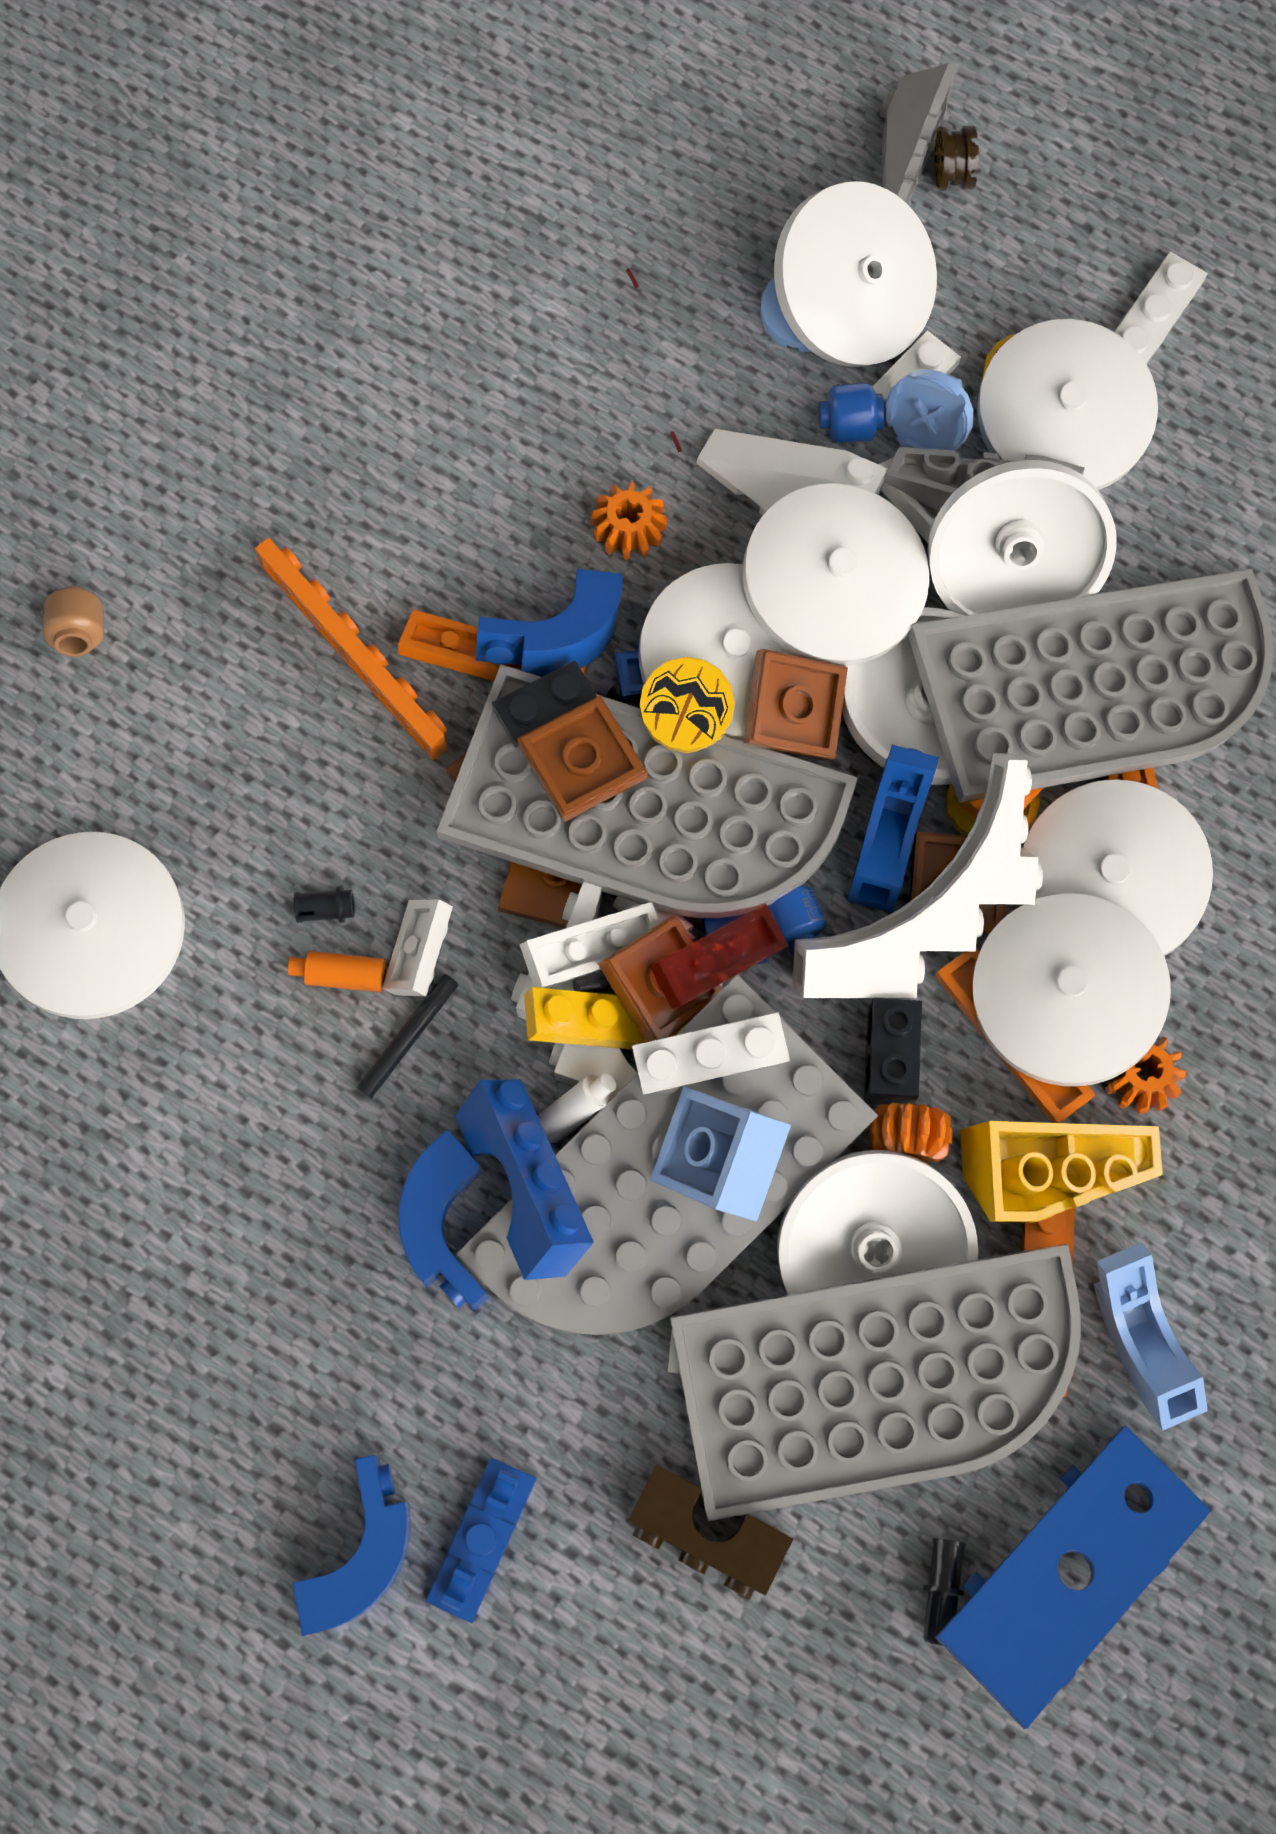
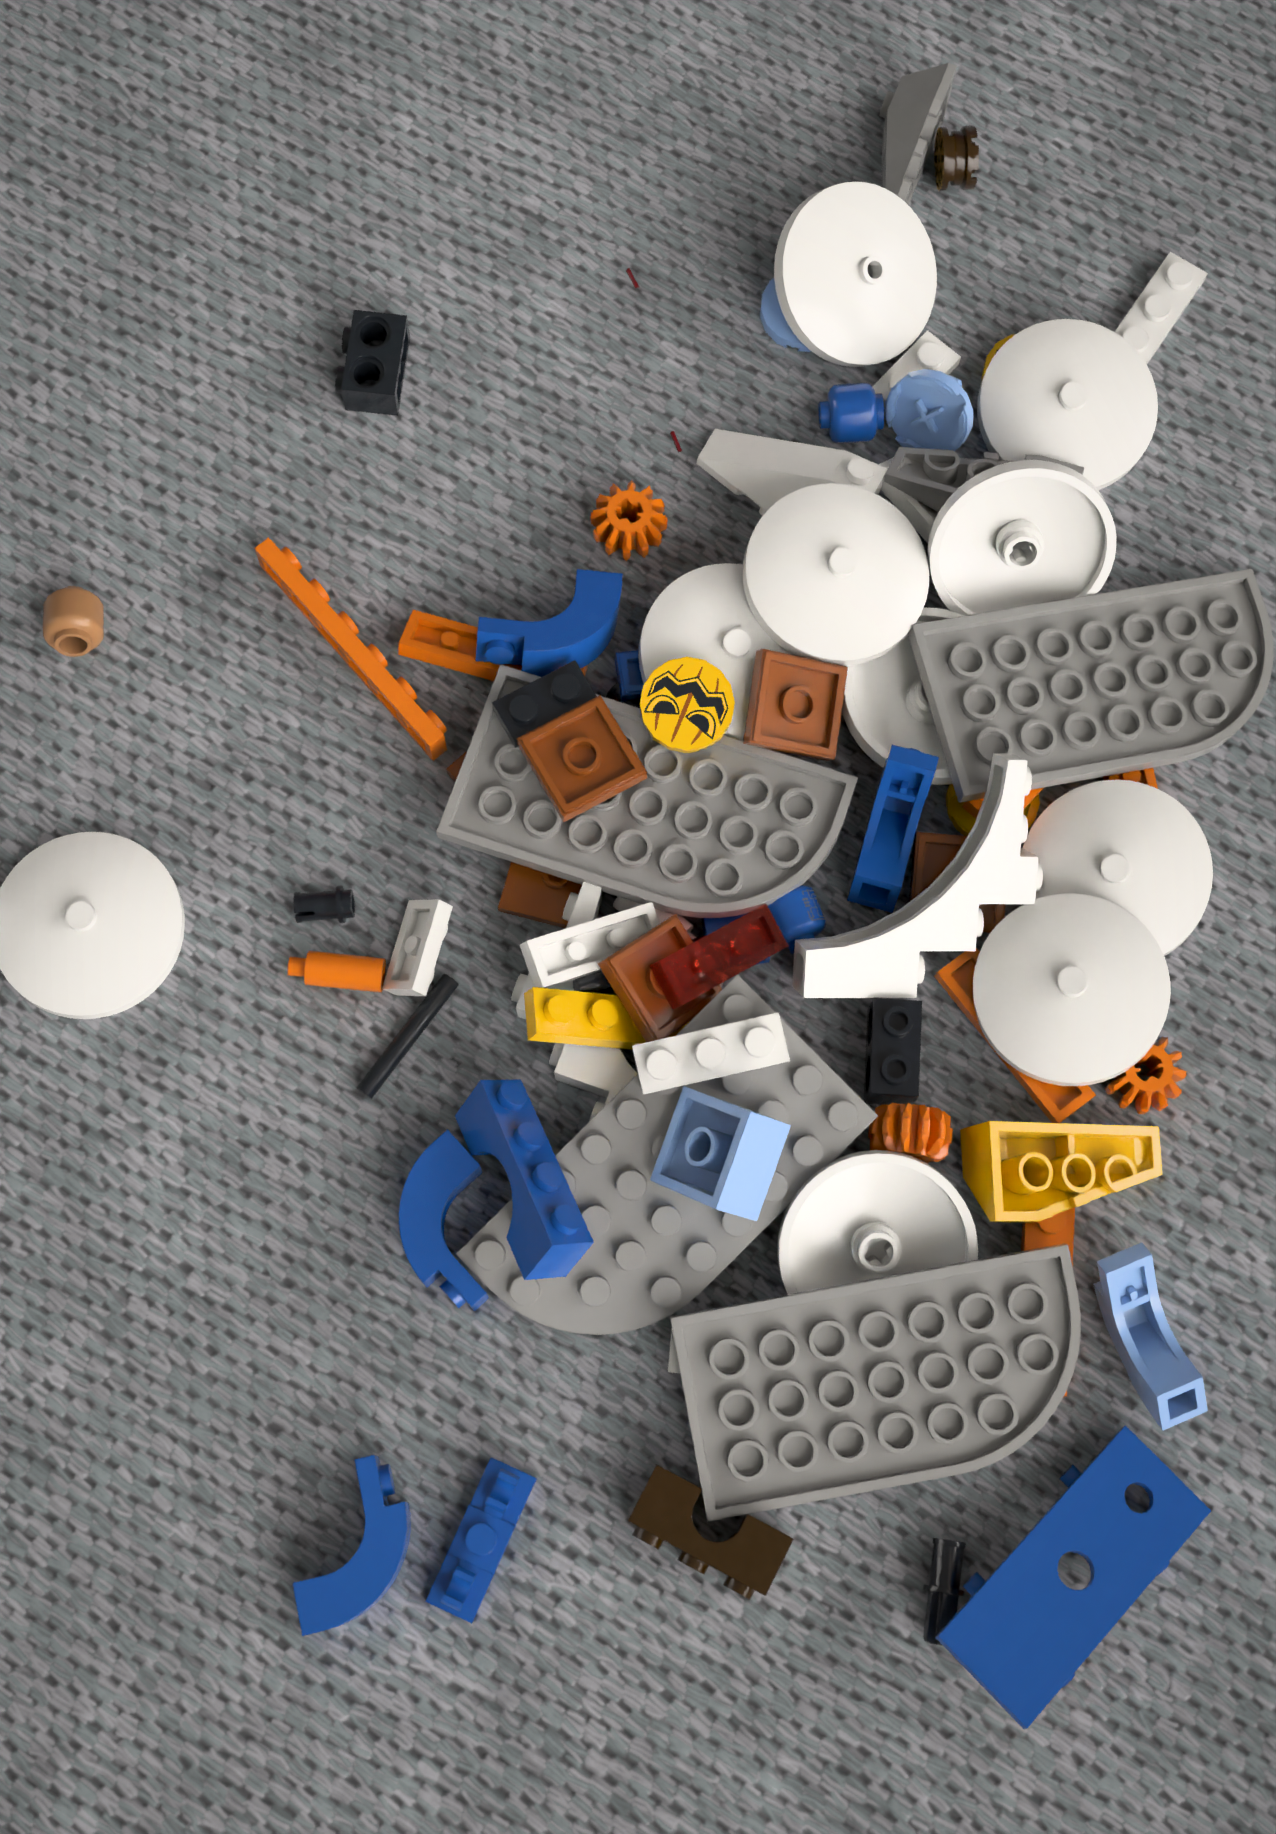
(380, 363): none -> black brick
(576, 1106): white cylinder -> none

